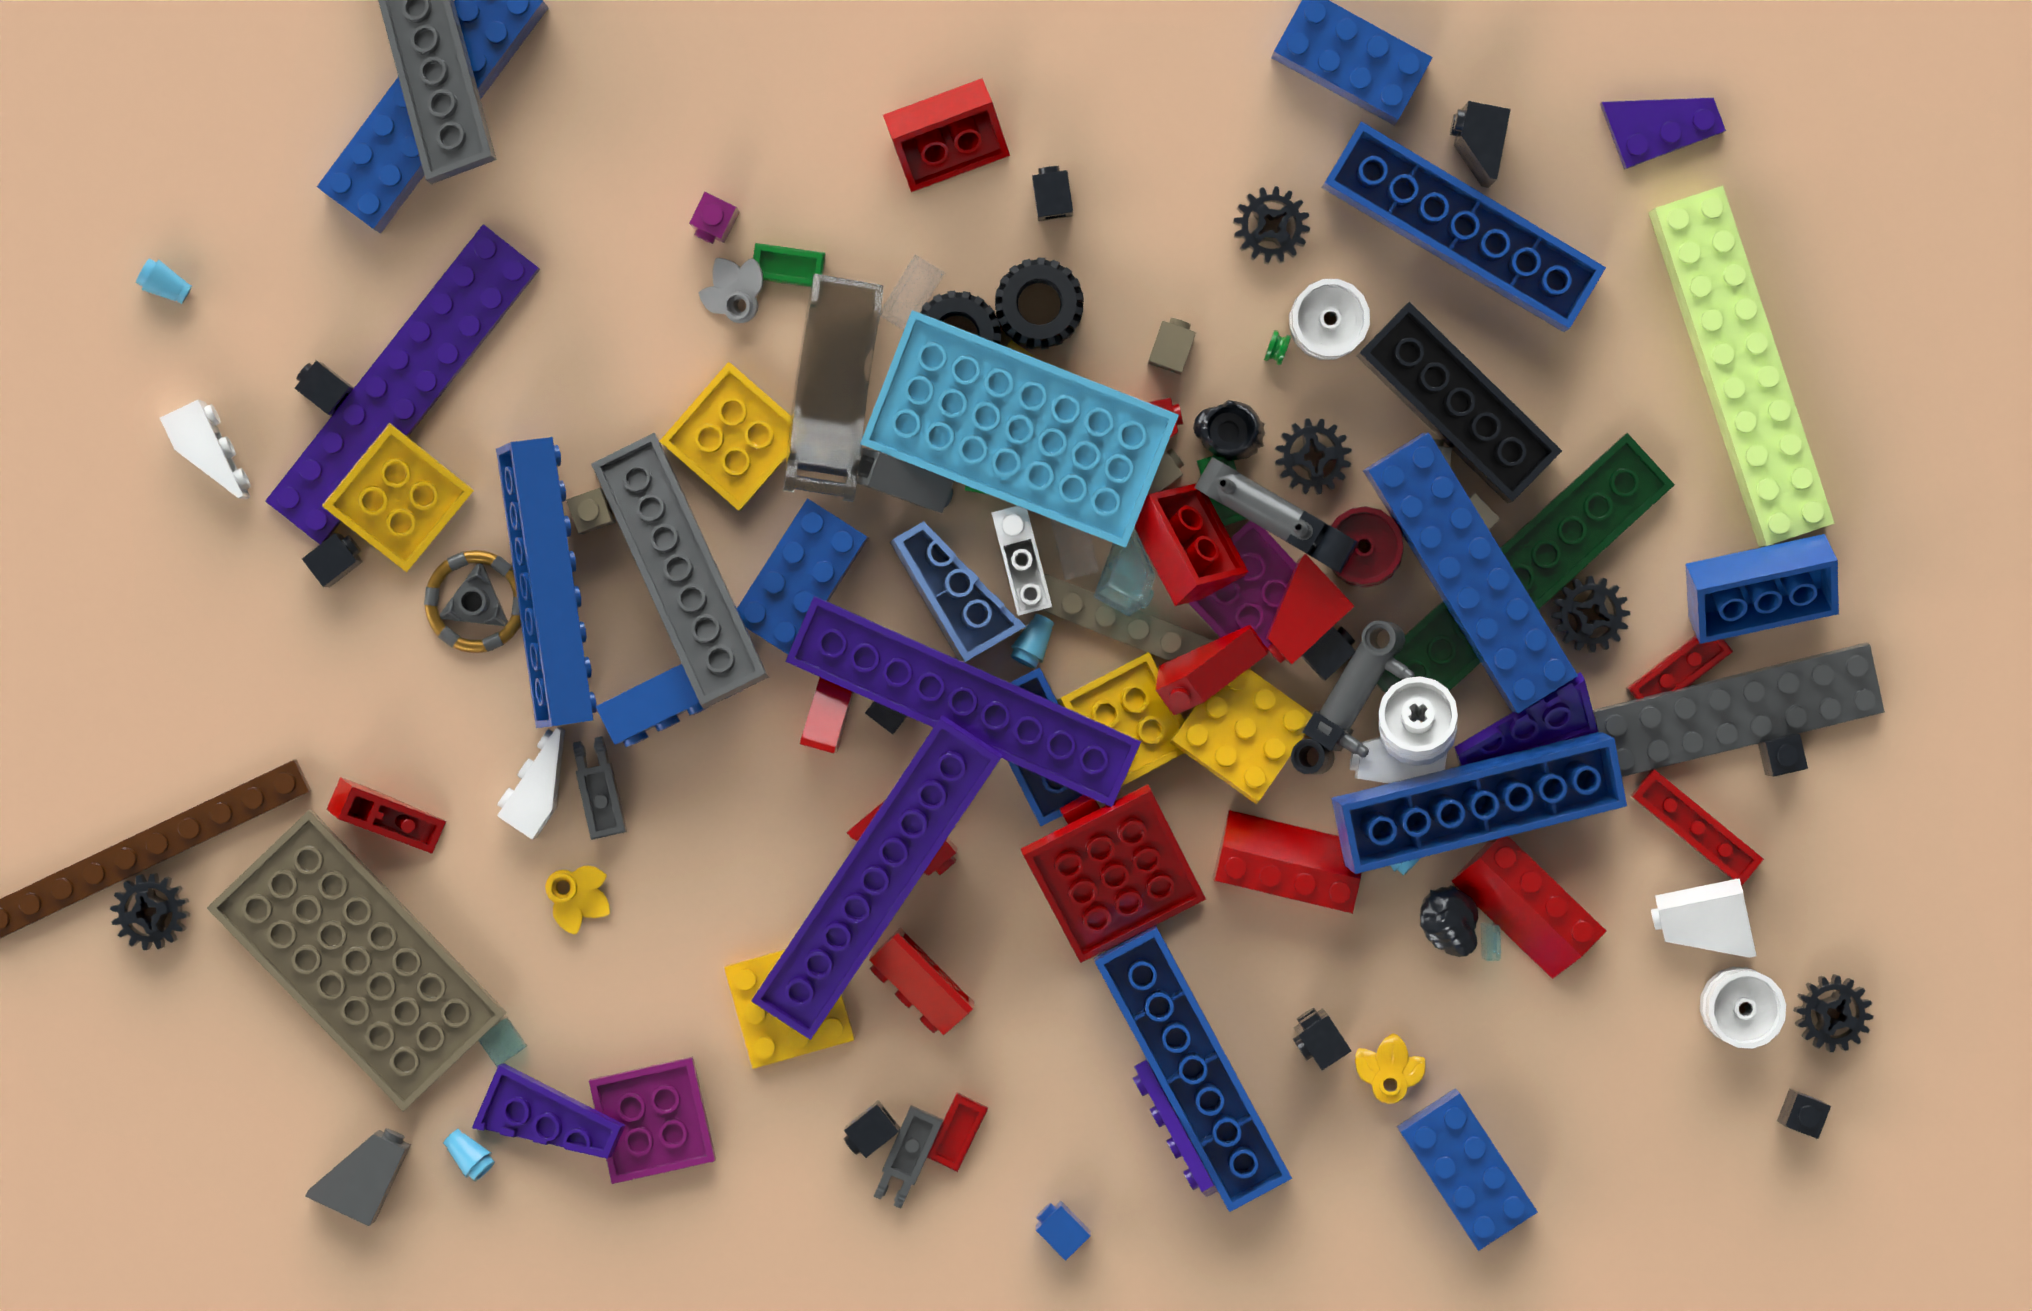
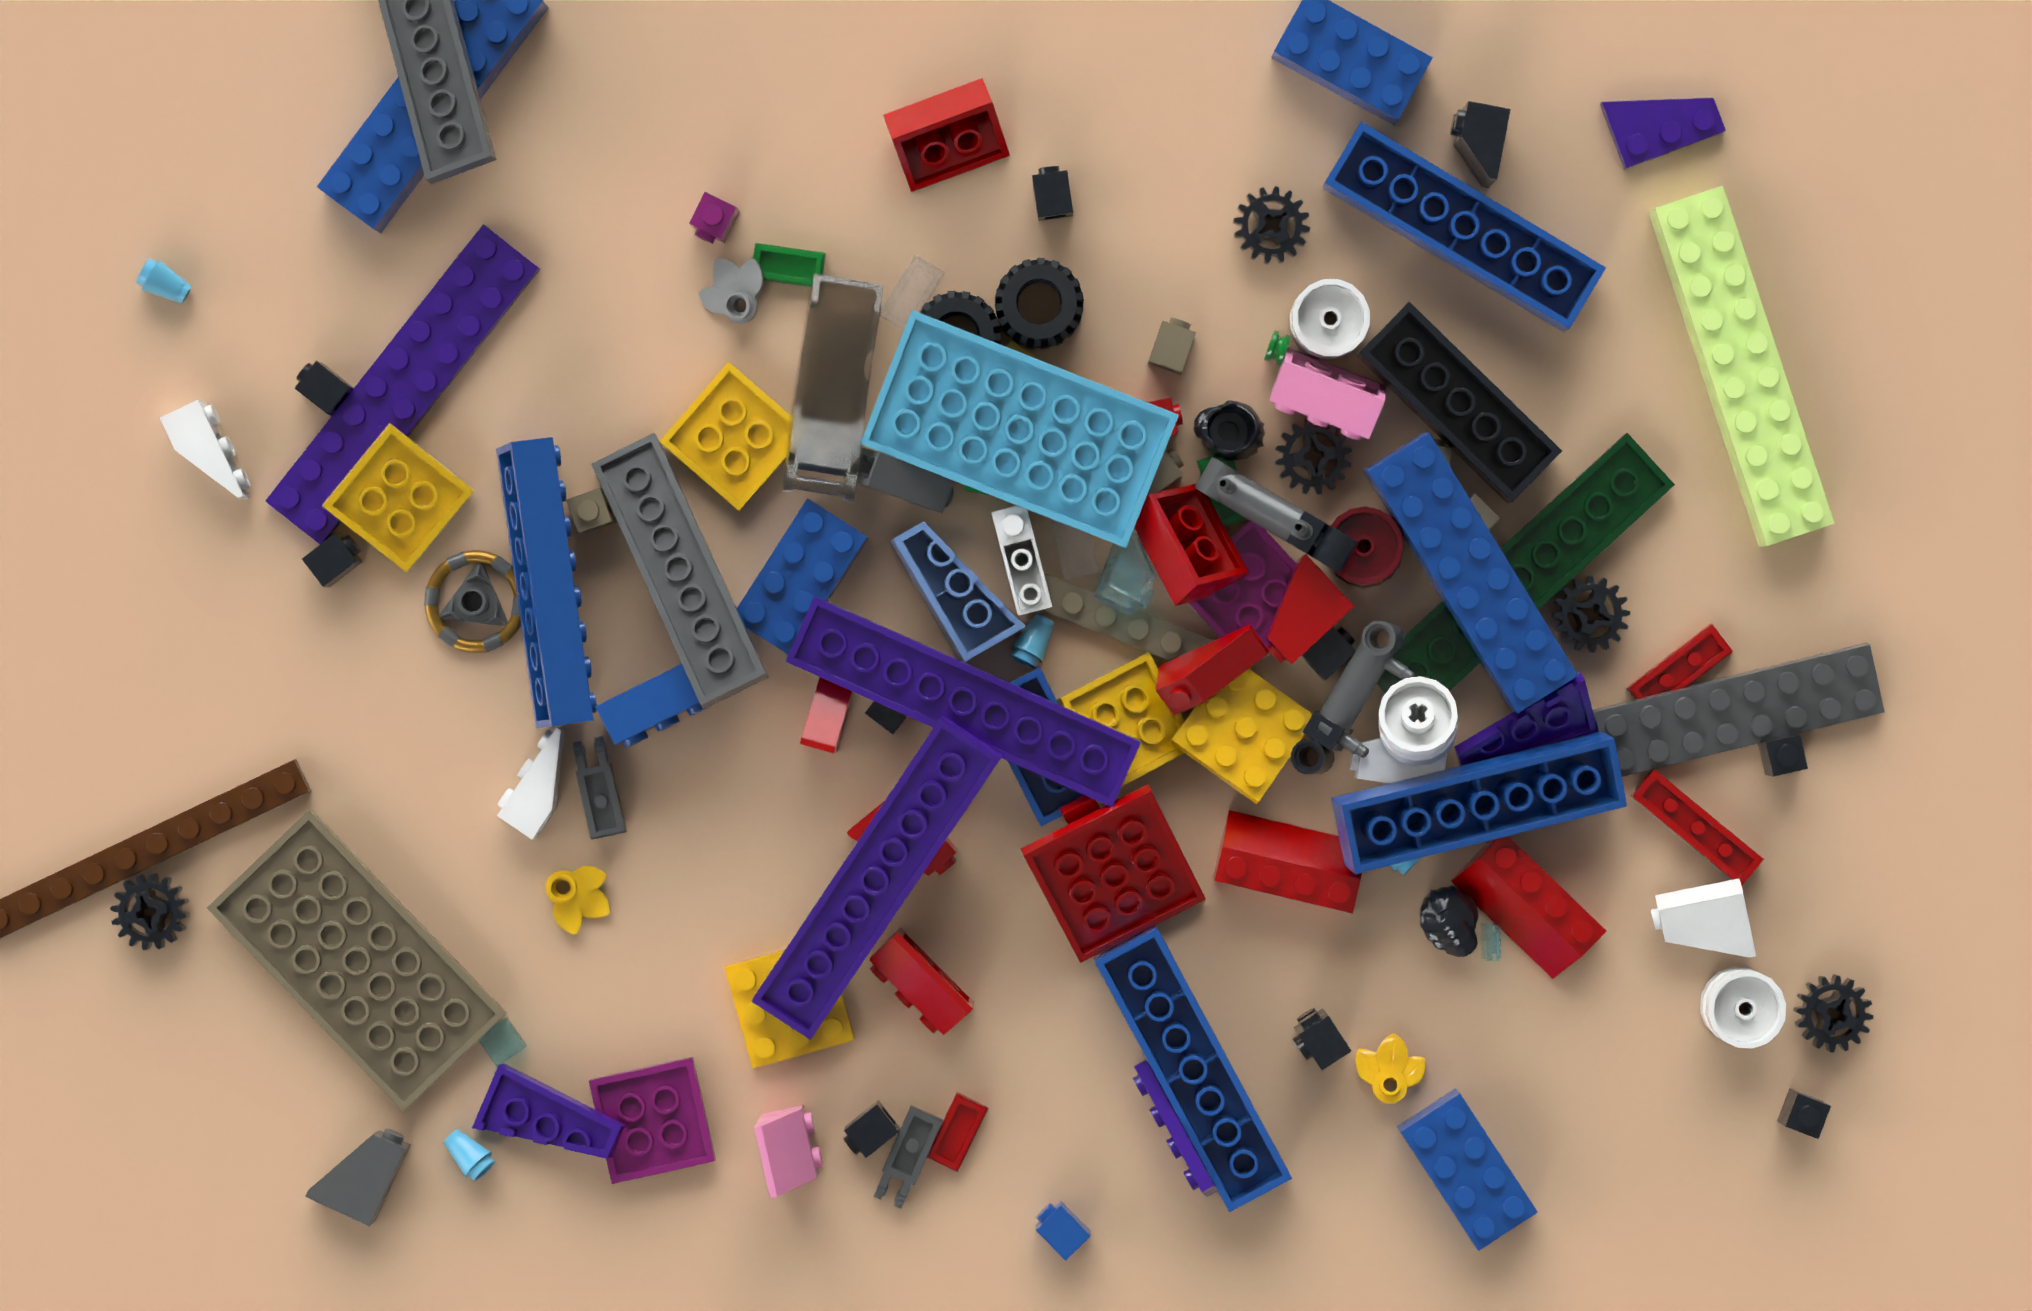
(385, 815): red slope -> none
(787, 1149): none -> bright pink slope
(1328, 394): none -> bright pink slope
(1762, 588): blue brick -> none

